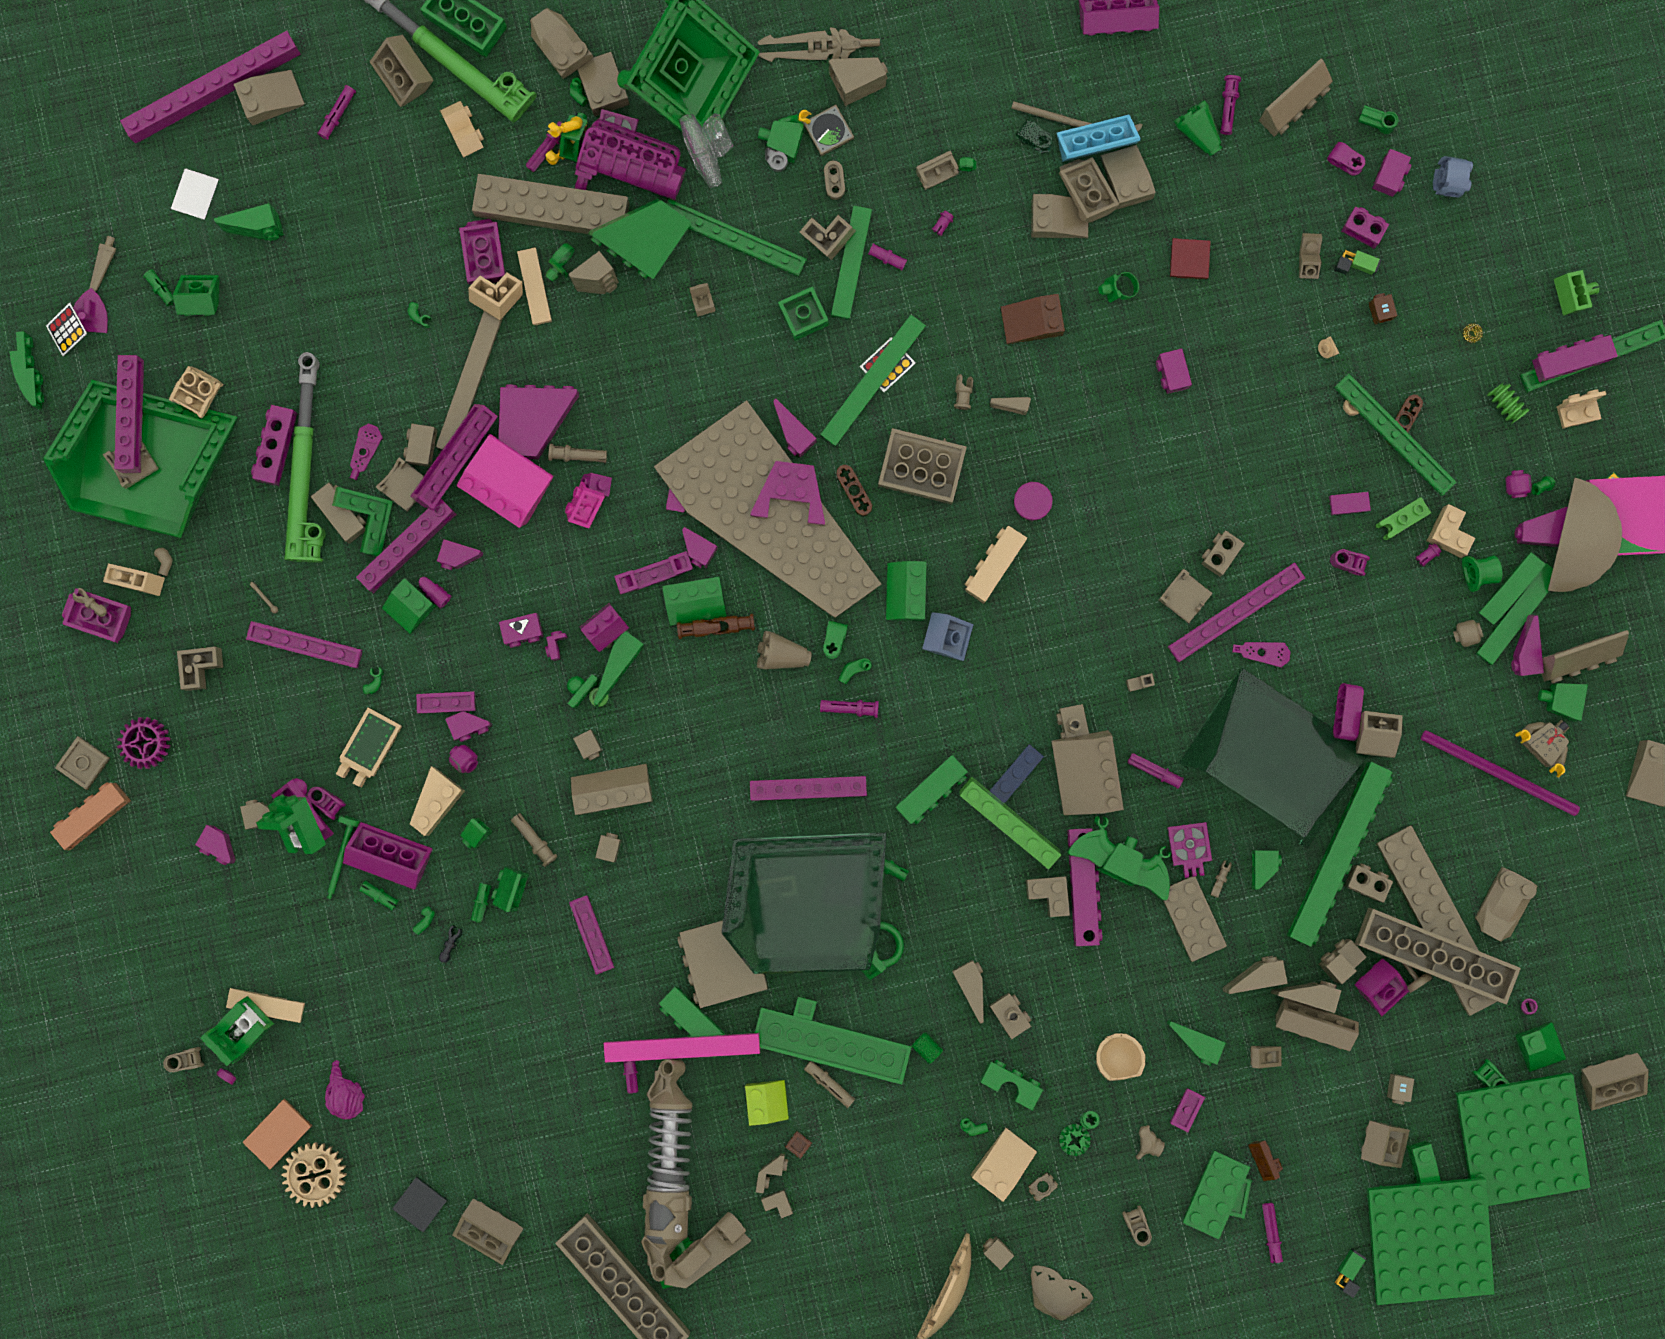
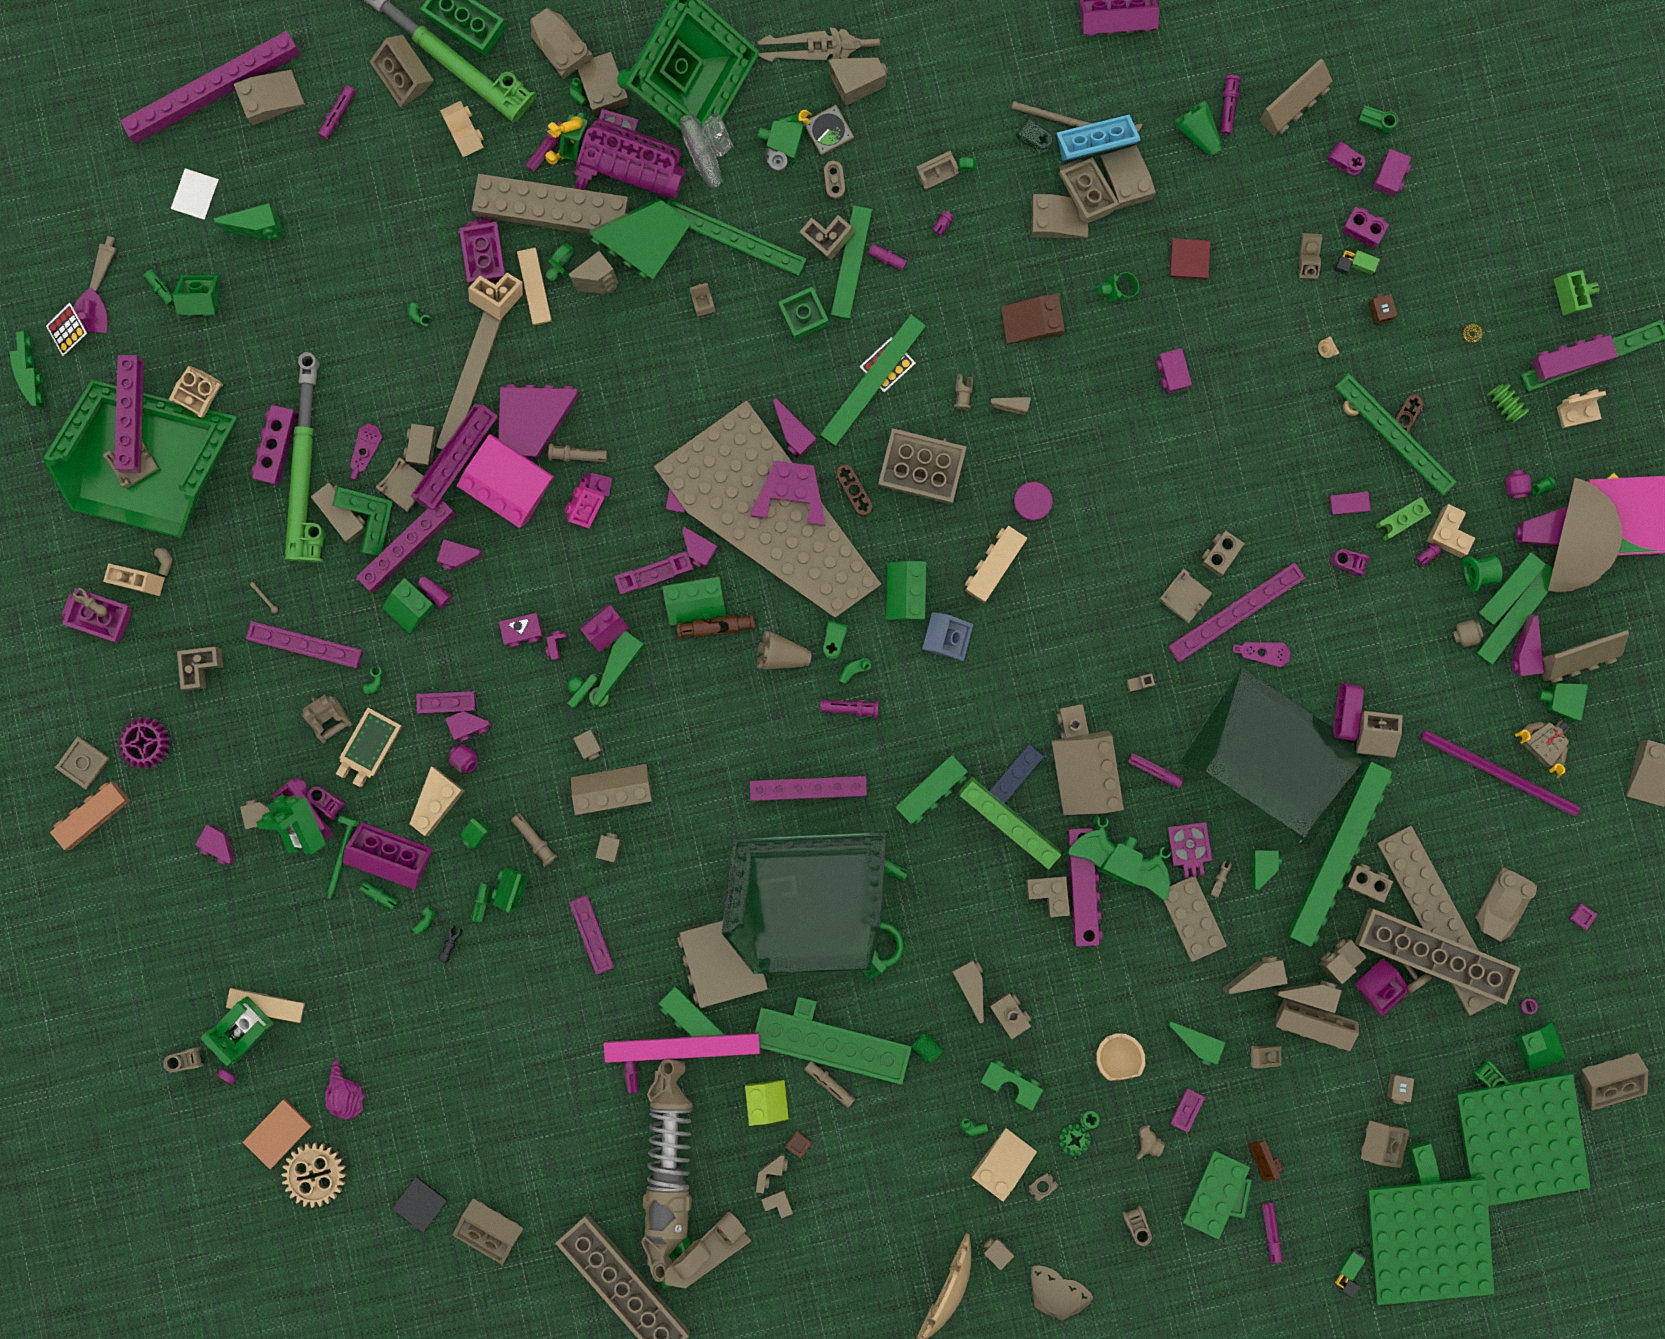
(322, 710): none -> dark tan piece
(1452, 177): sand blue brick -> none
(1582, 916): none -> magenta tile

